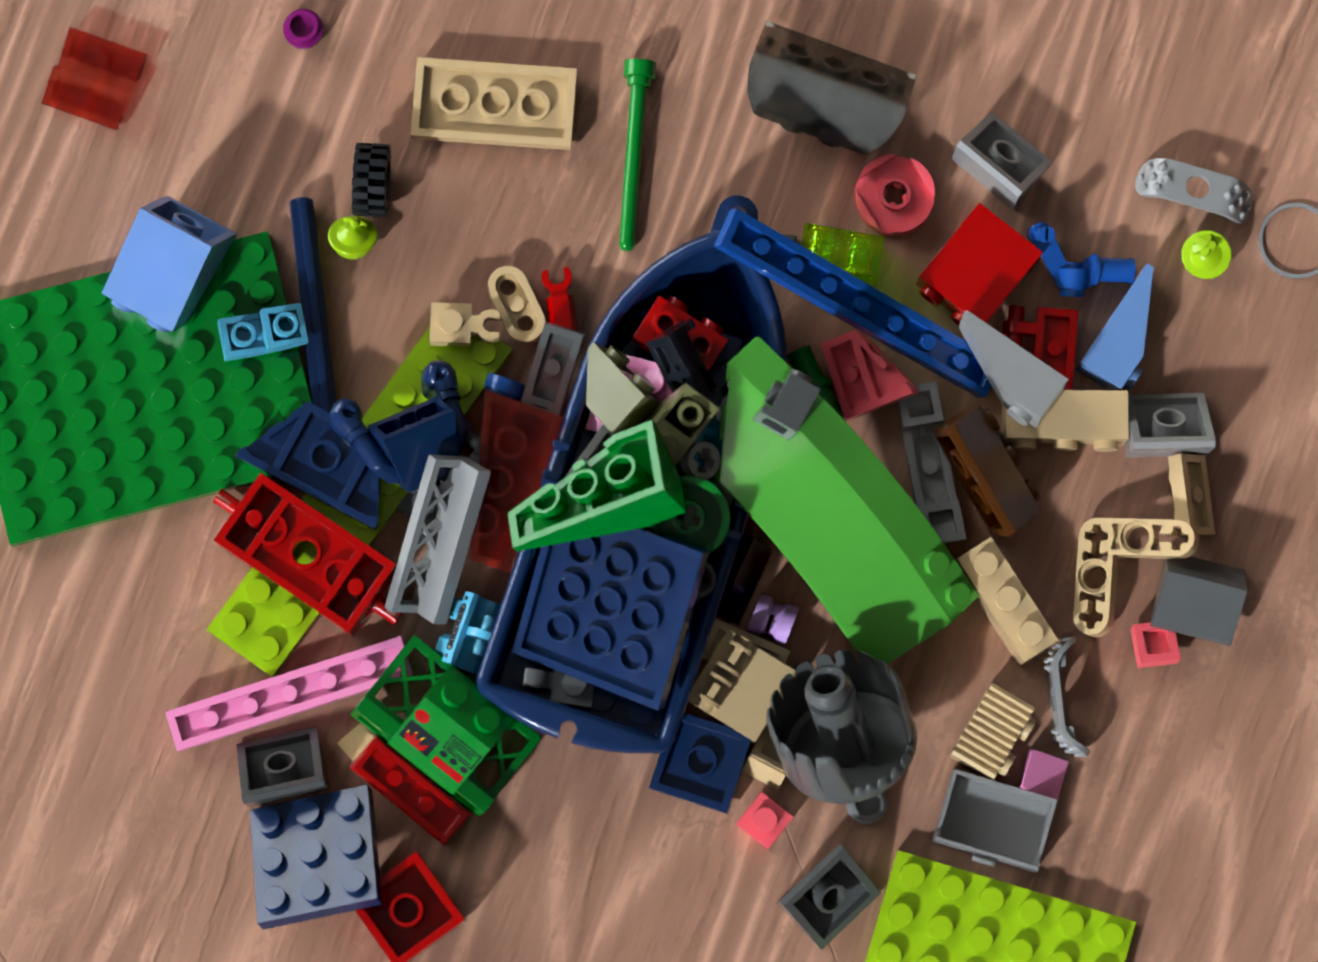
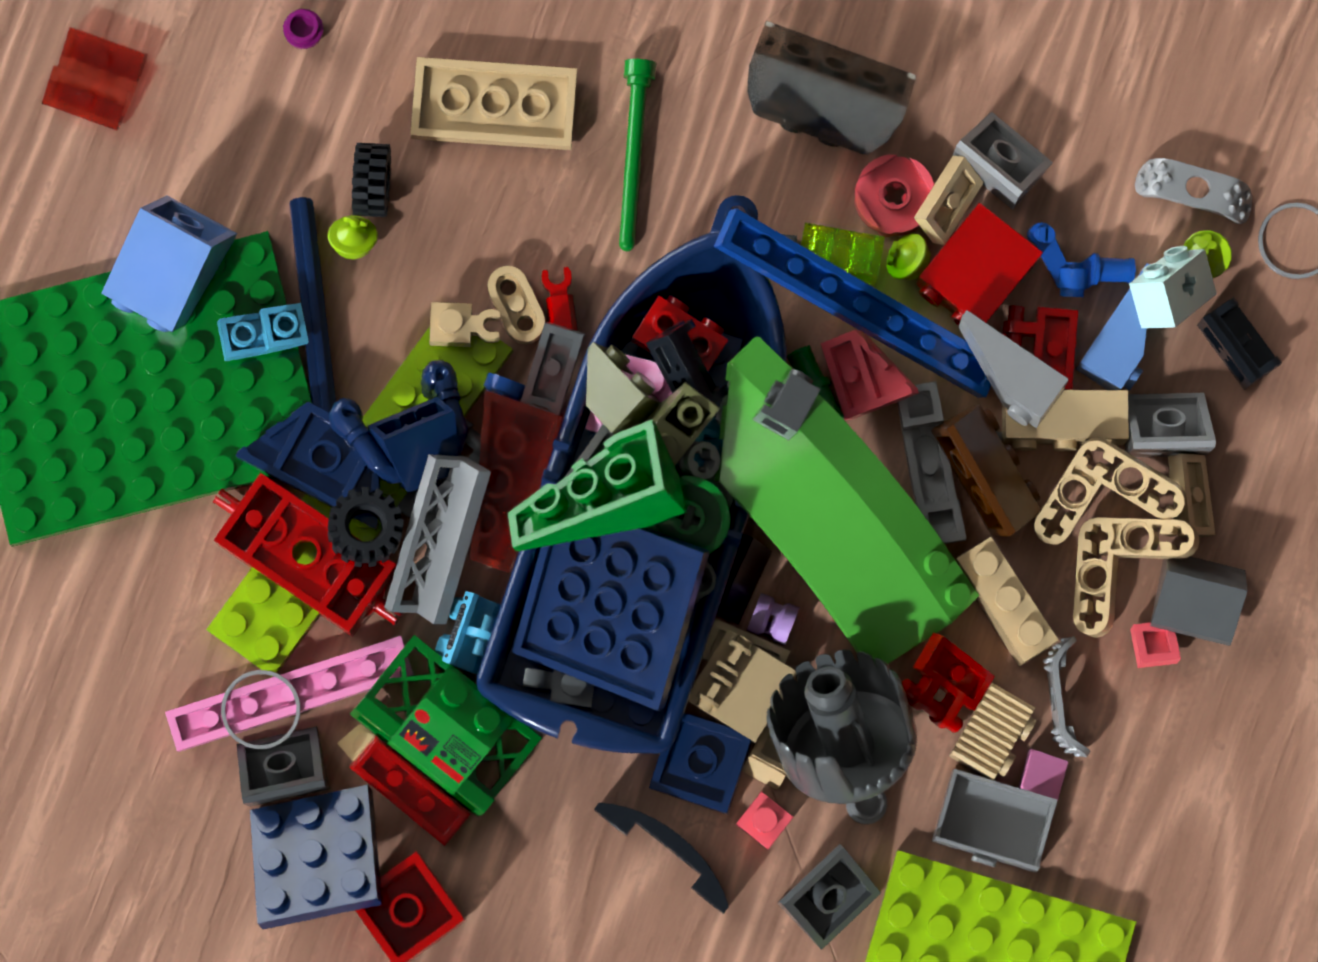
(234, 683): none -> light grey piece
(362, 551): none -> black tyre
(625, 820): none -> black slope
(908, 257): none -> lime hat
(948, 200): none -> tan plate
(954, 673): none -> red plate
(1093, 477): none -> tan beam
(1172, 288): none -> light aqua brick
(1238, 343): none -> black hinge

